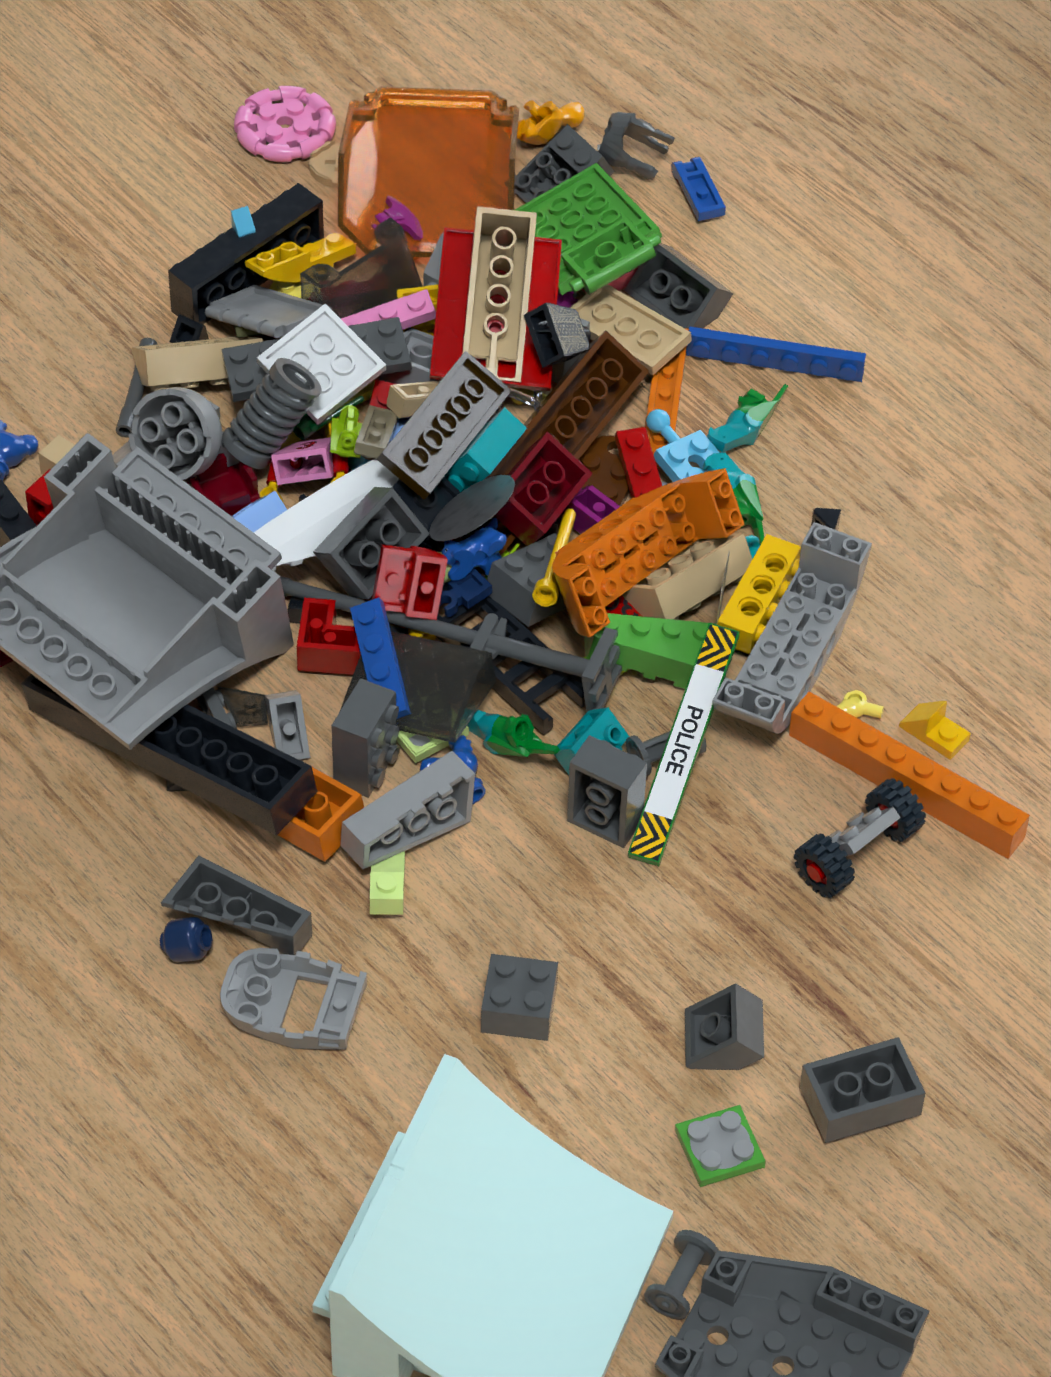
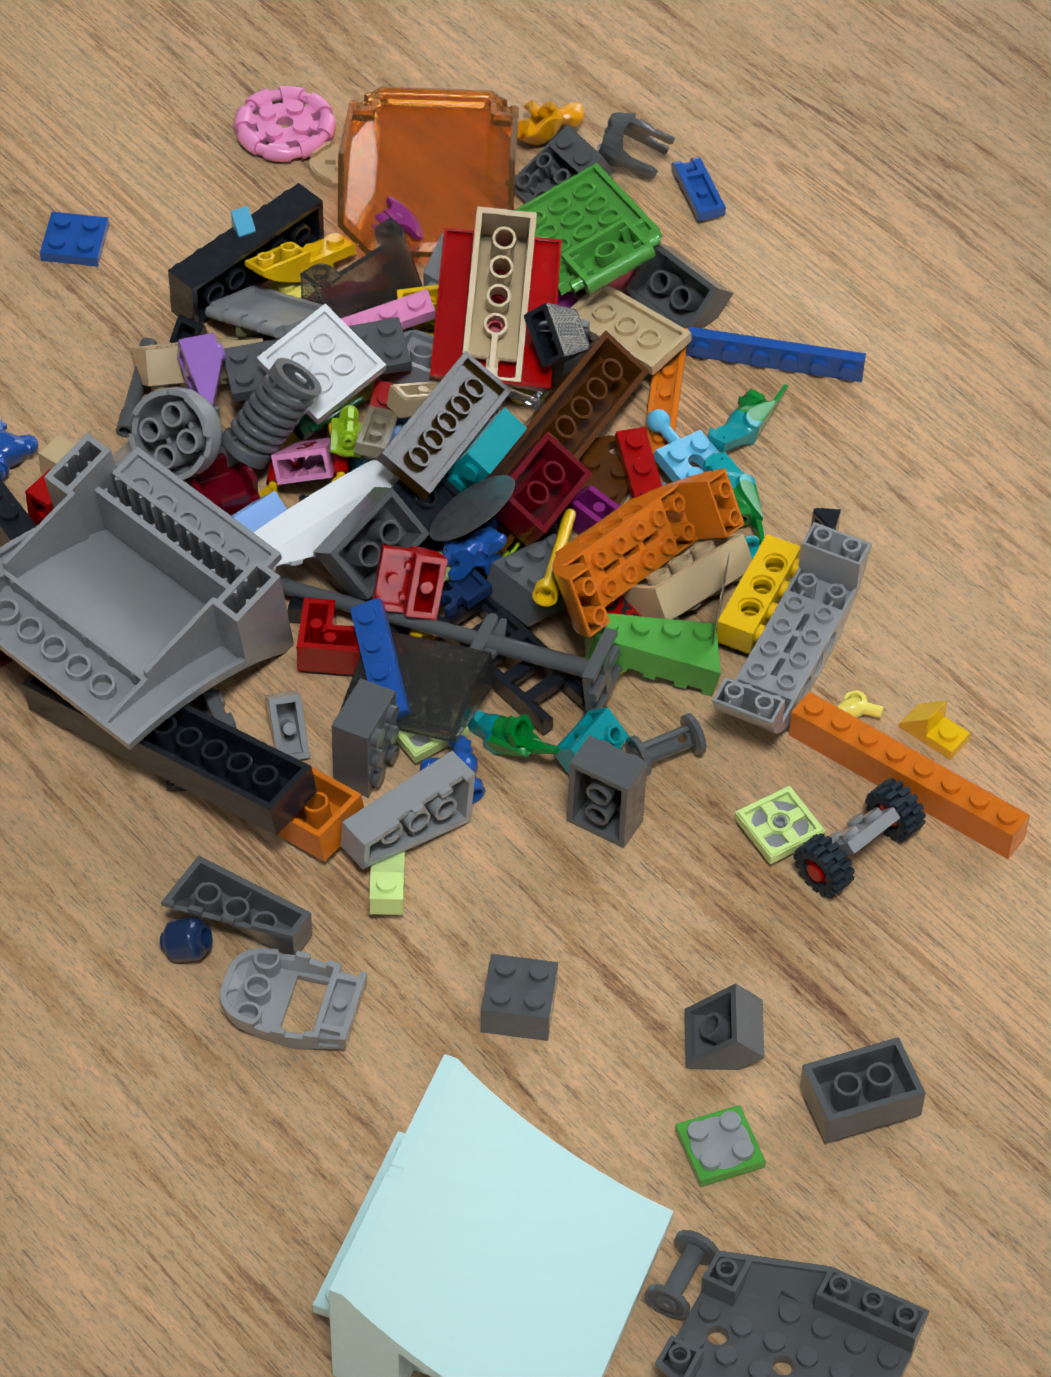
(74, 239): none -> blue plate
(201, 364): none -> medium lavender slope
(245, 706): clear smoke piece -> none
(683, 745): tile -> none
(778, 824): none -> yellowish green piece

